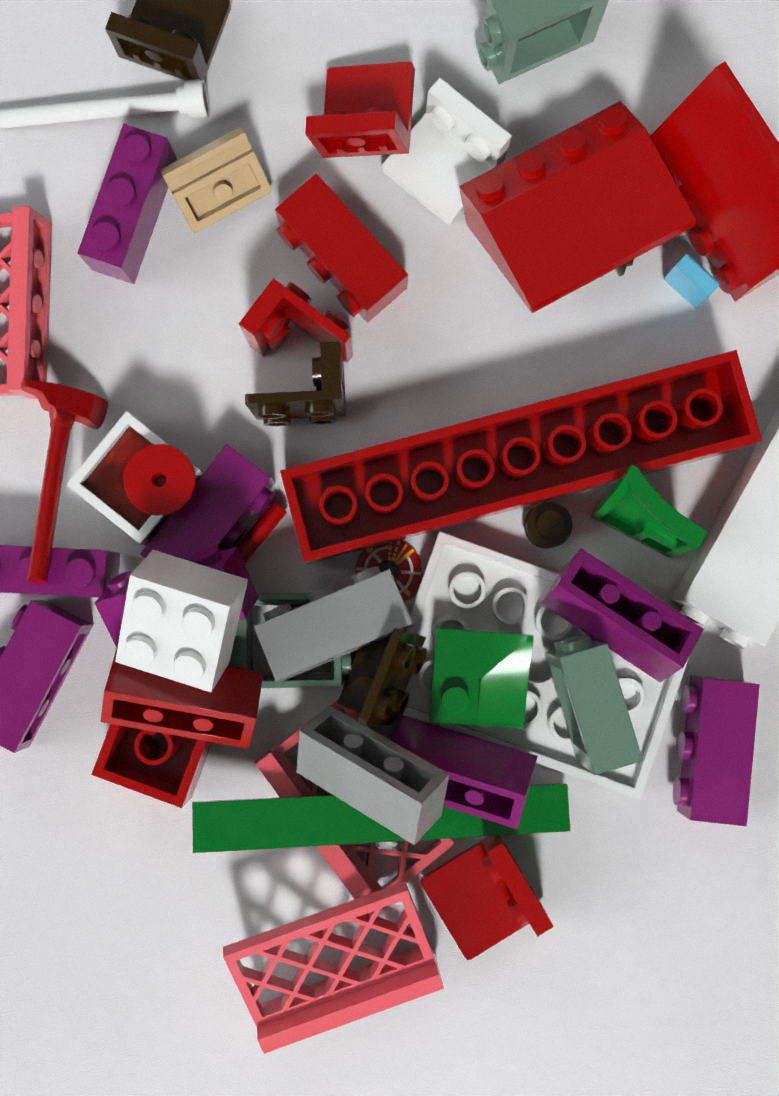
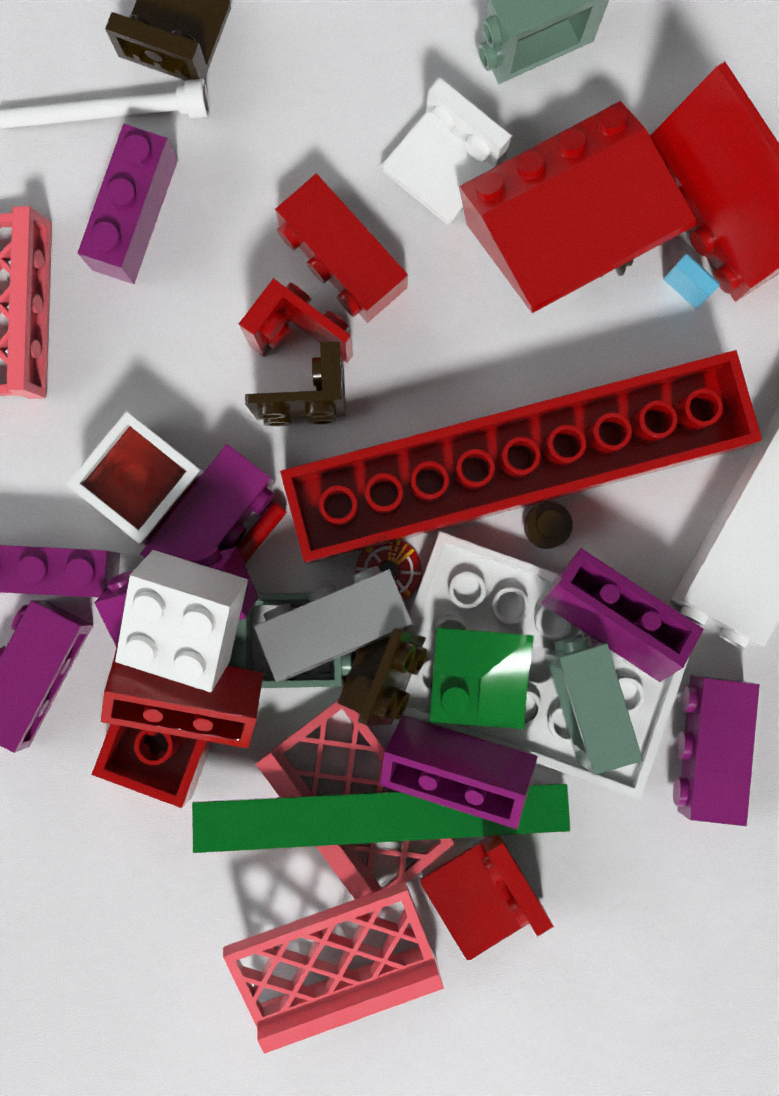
(64, 408): red piece -> none
(159, 479): red piece -> none
(216, 180): tan plate -> none
(365, 111): red bracket -> none
(372, 774): light grey brick -> none
(646, 517): green plate -> none

